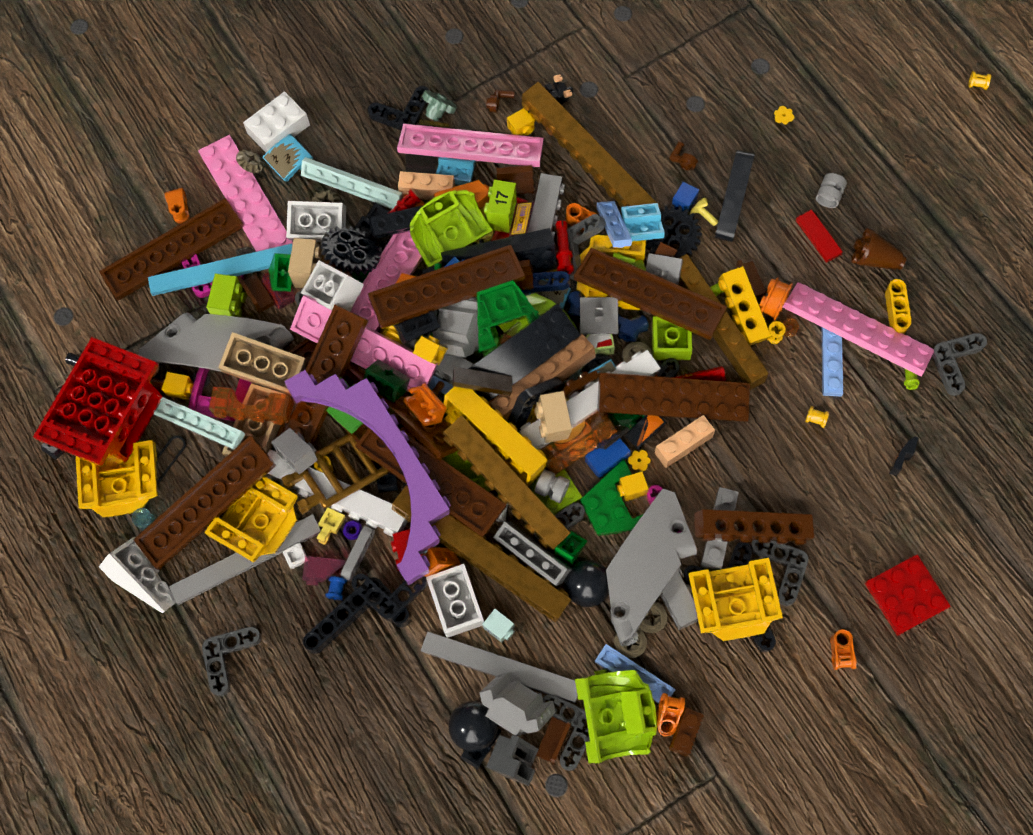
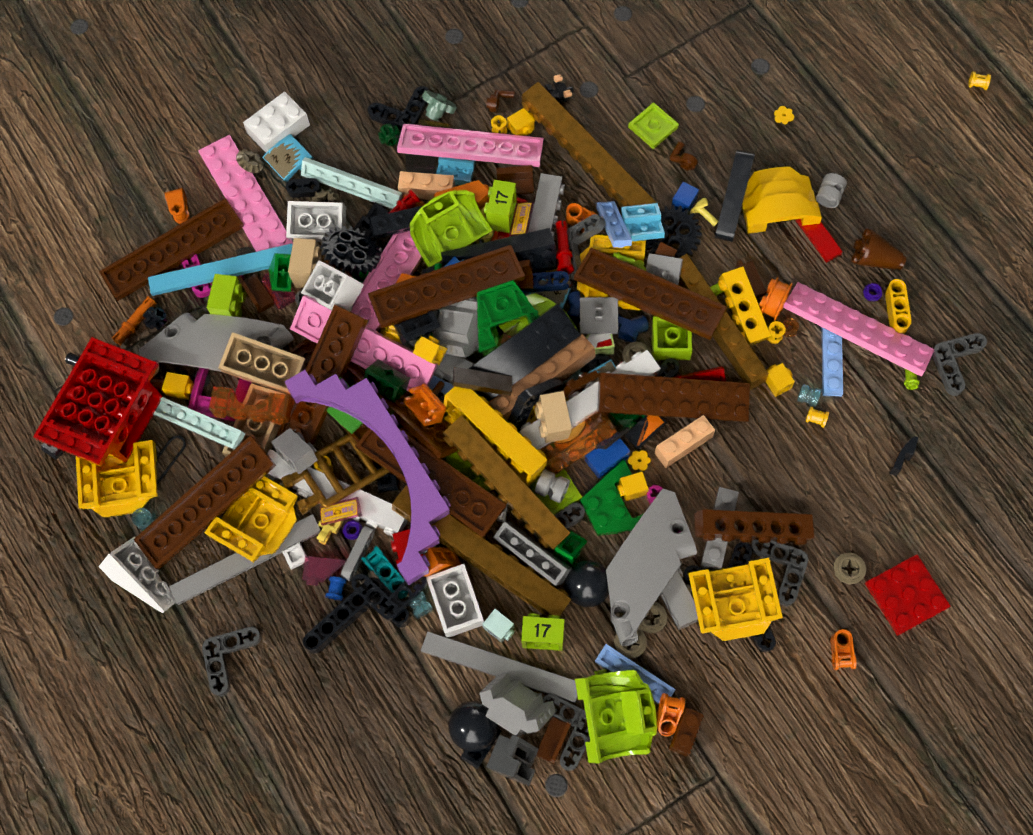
(136, 318): none -> orange pin
(154, 318): none -> black gear
(303, 187): none -> black beam
(340, 511): none -> slope
(377, 563): none -> teal piece
(389, 134): none -> dark green gear
(421, 606): none -> clear light blue wheel
(499, 126): none -> yellow bush
(542, 632): none -> lime brick
(653, 125): none -> lime plate
(779, 196): none -> yellow slope
(779, 379): none -> yellow brick
(809, 395): none -> clear light blue wheel
(856, 562): none -> dark tan gear
(874, 288): none -> dark purple plate

